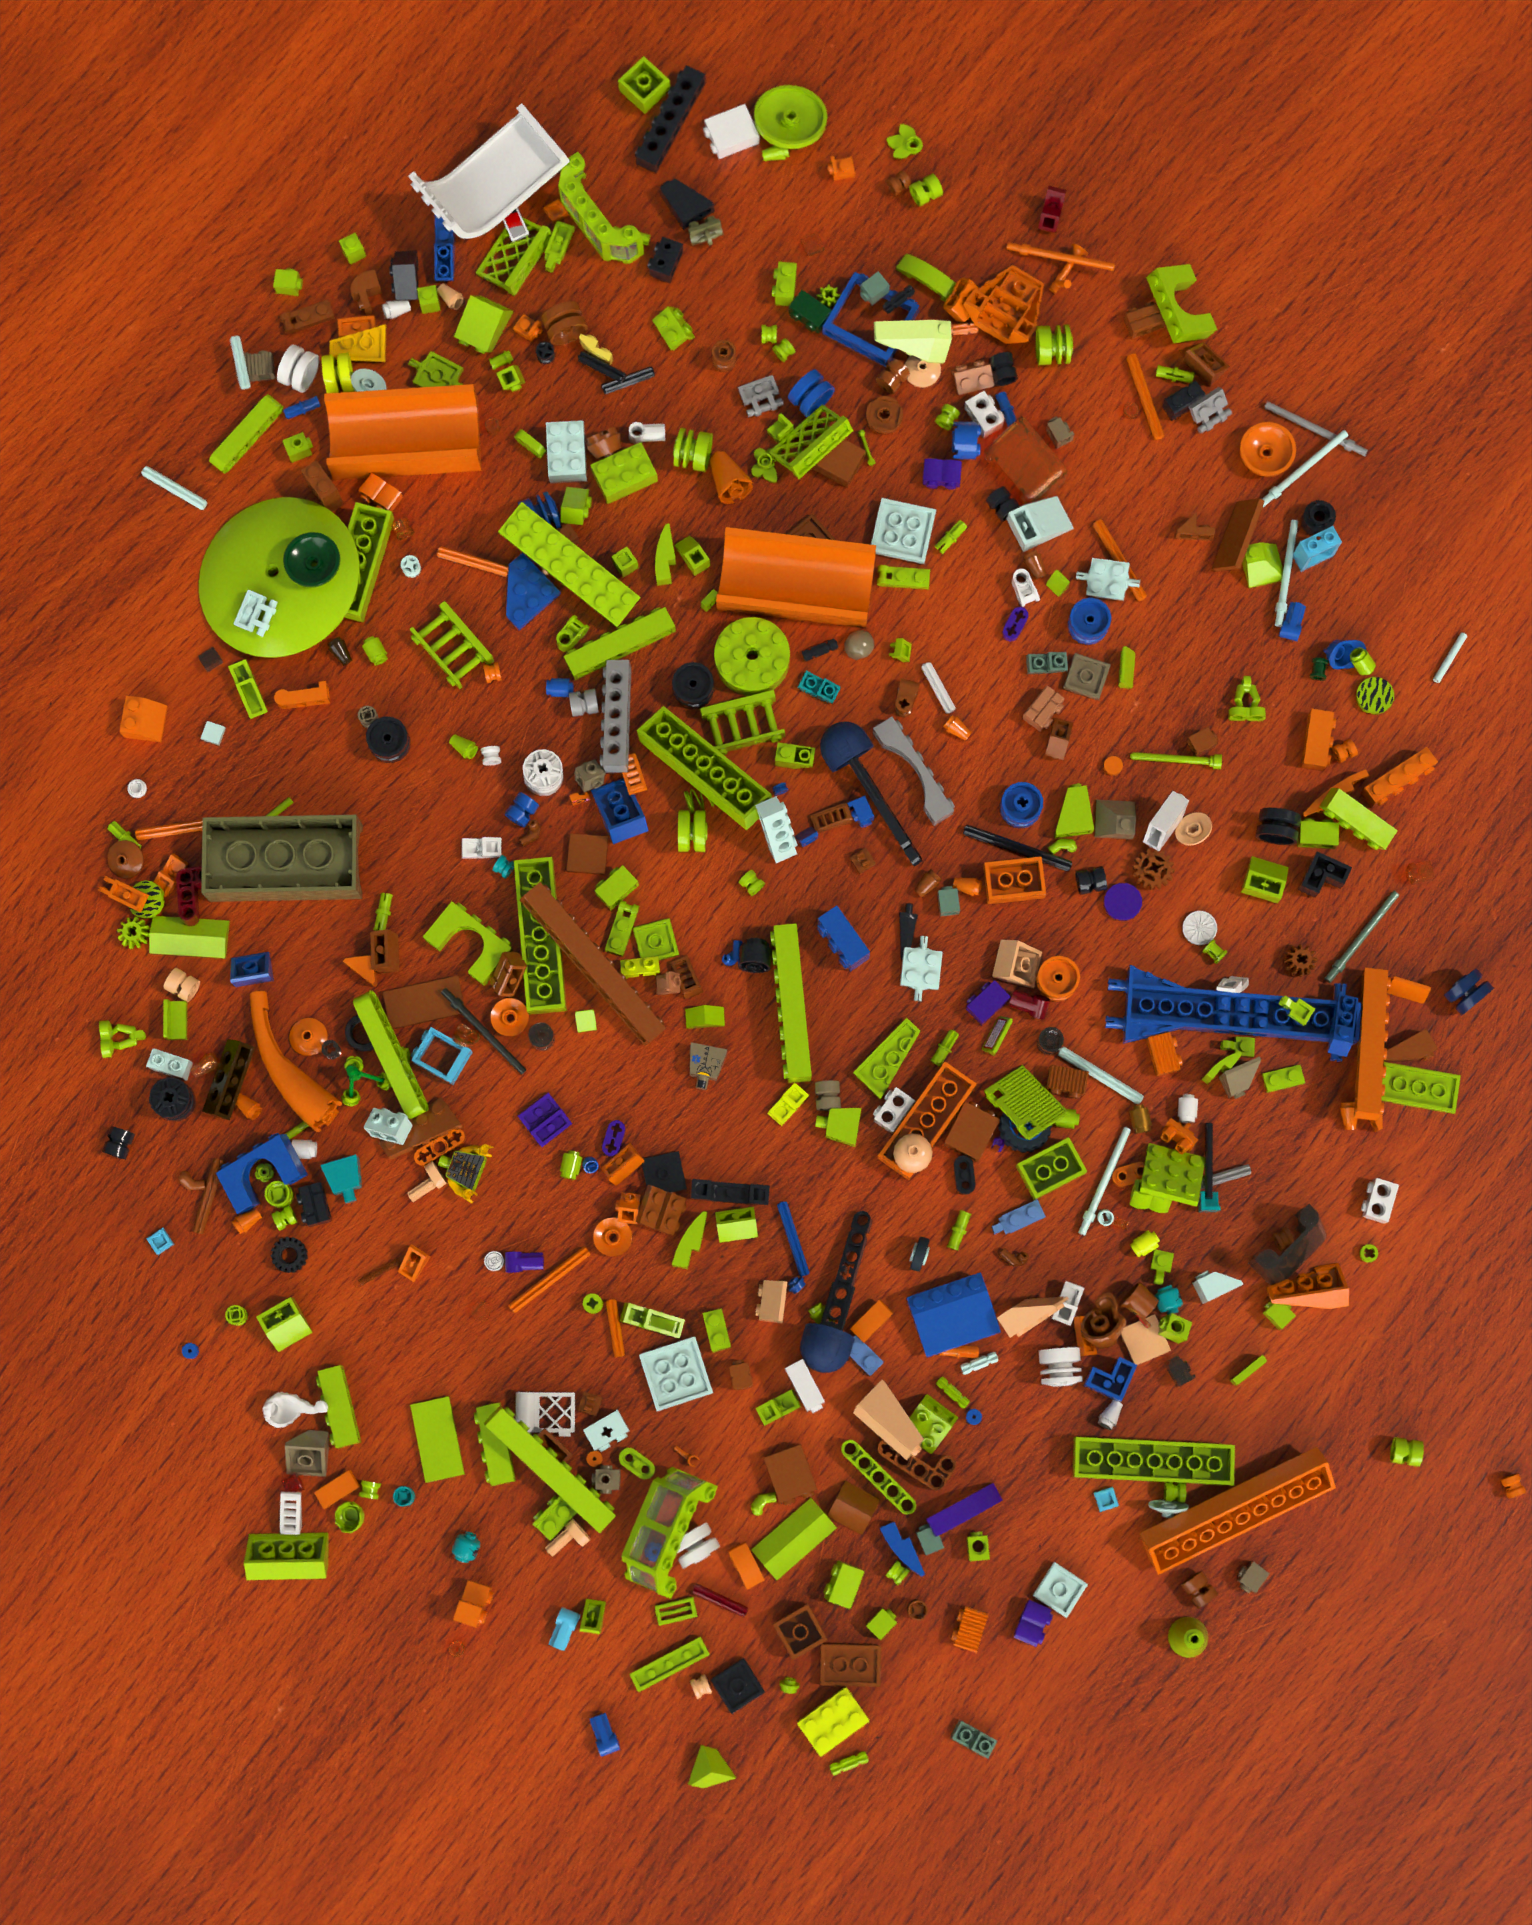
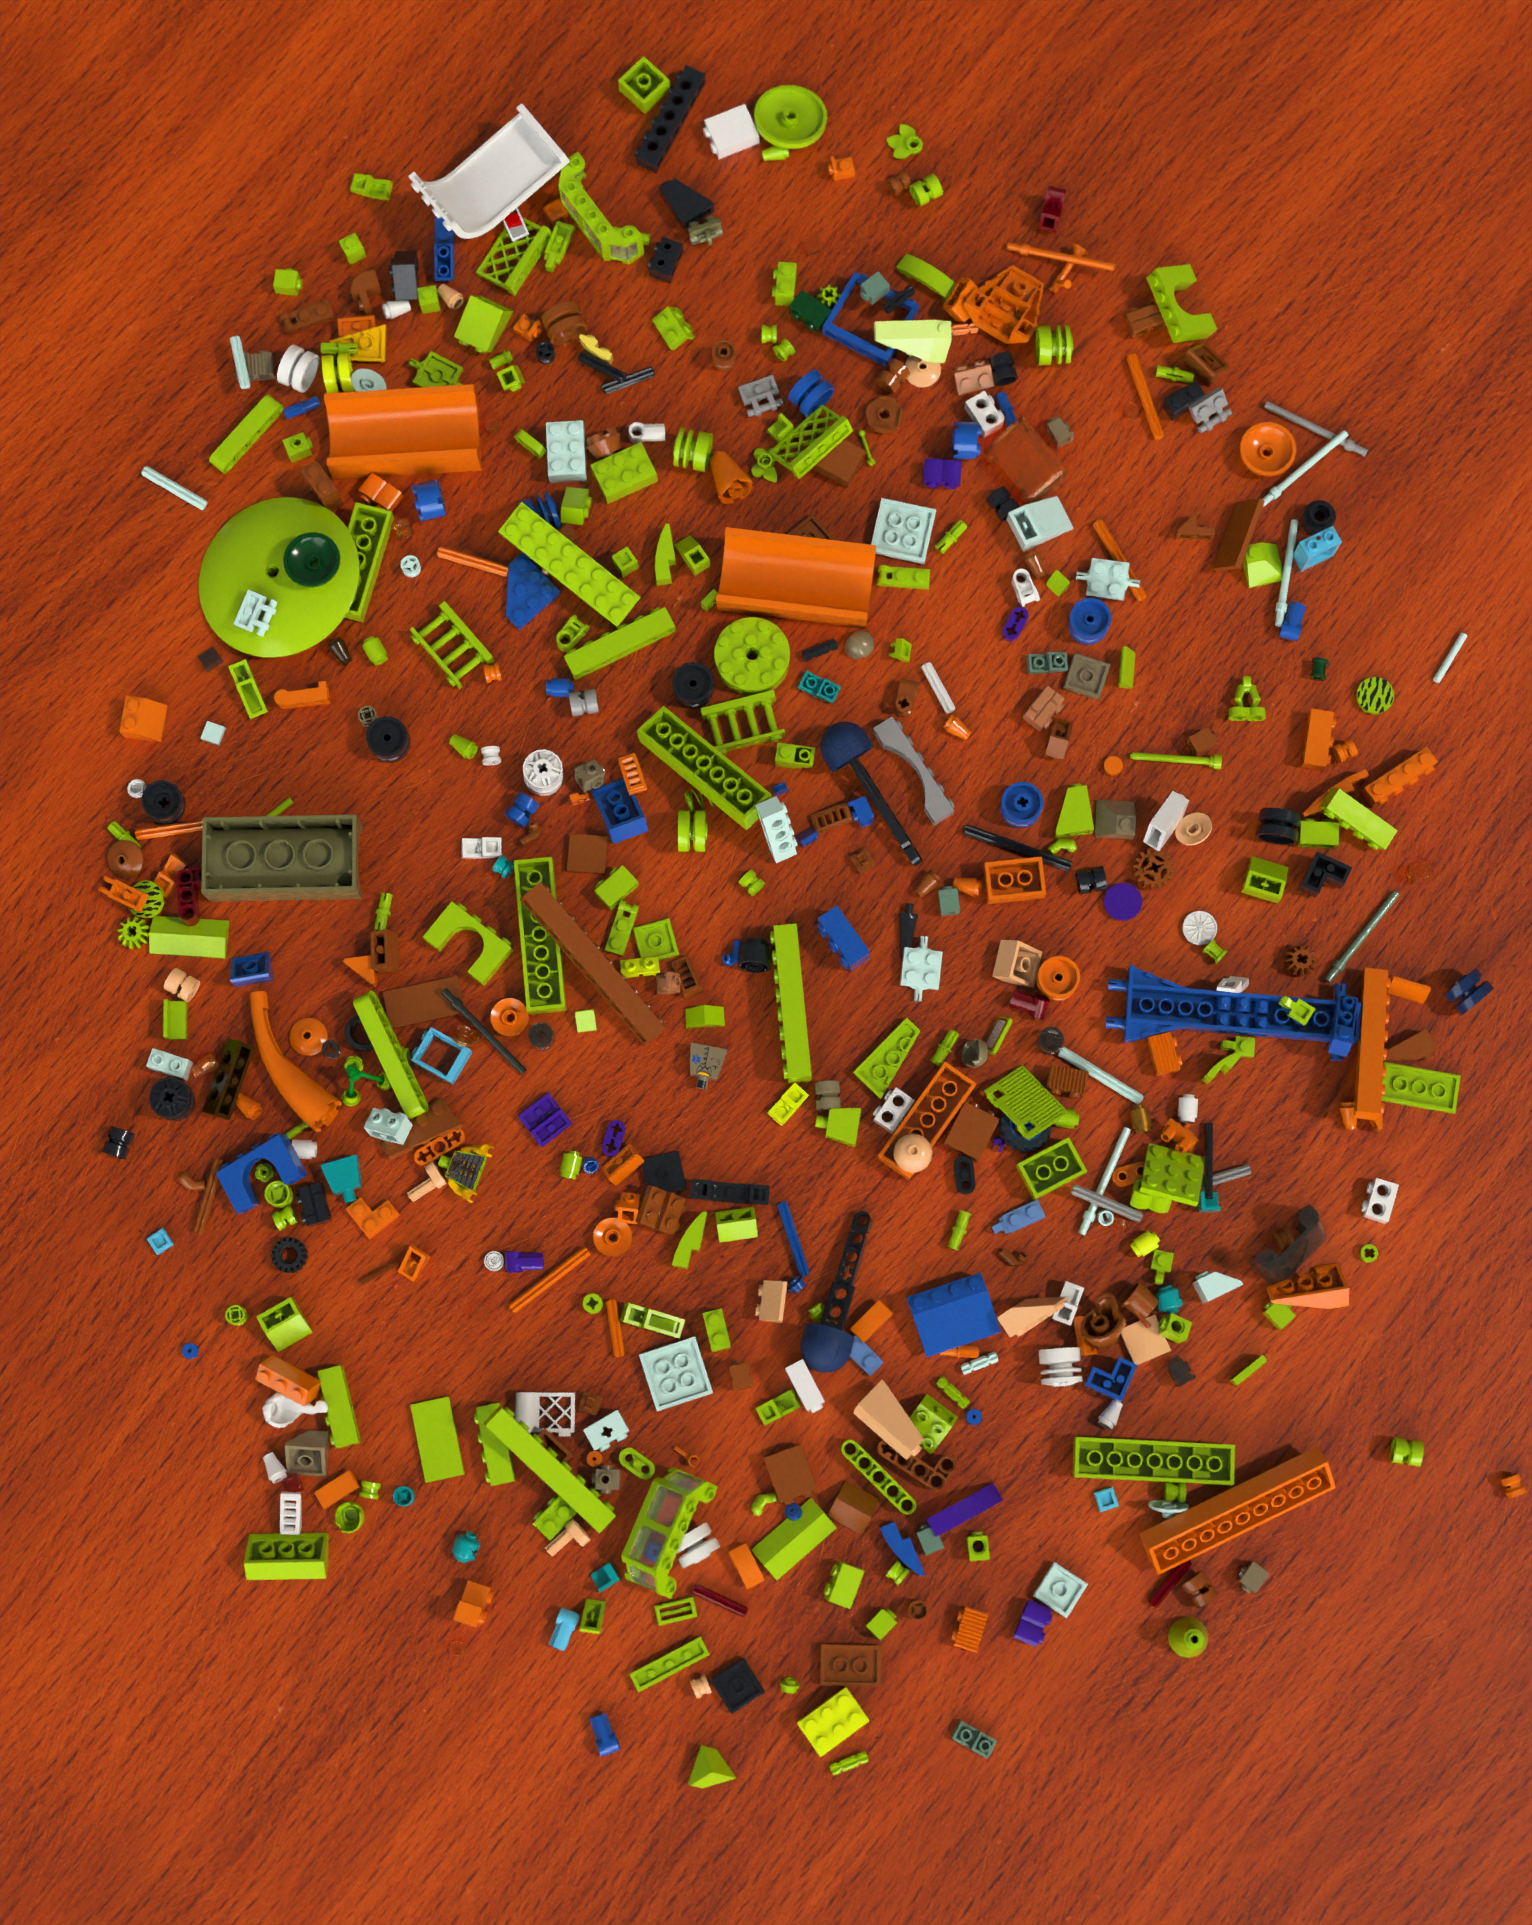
(107, 1033): lime piece -> none
(157, 794): none -> black wheel
(245, 1221): orange cone -> none
(275, 1470): none -> white cone
(288, 1380): none -> orange brick
(337, 348): none -> lime axle
(371, 187): none -> lime slope
(372, 1221): none -> orange plate
(429, 500): none -> blue brick
(508, 974): dark orange brick -> none
(605, 1577): none -> teal panel
(619, 761): light grey brick -> none
(793, 1511): none -> blue piece
(800, 1631): dark orange brick -> none
(919, 1254): black wheel -> none
(947, 417): lime wheel -> none
(974, 1053): none -> dark tan hair
(987, 1002): dark purple brick -> none
(1106, 1203): none -> light grey axle
(1169, 1583): none -> dark red axle
(1239, 1078): dark tan slope -> none
(1283, 1078): lime plate -> none
(1339, 653): blue piece -> none
(1362, 661): lime brick -> none

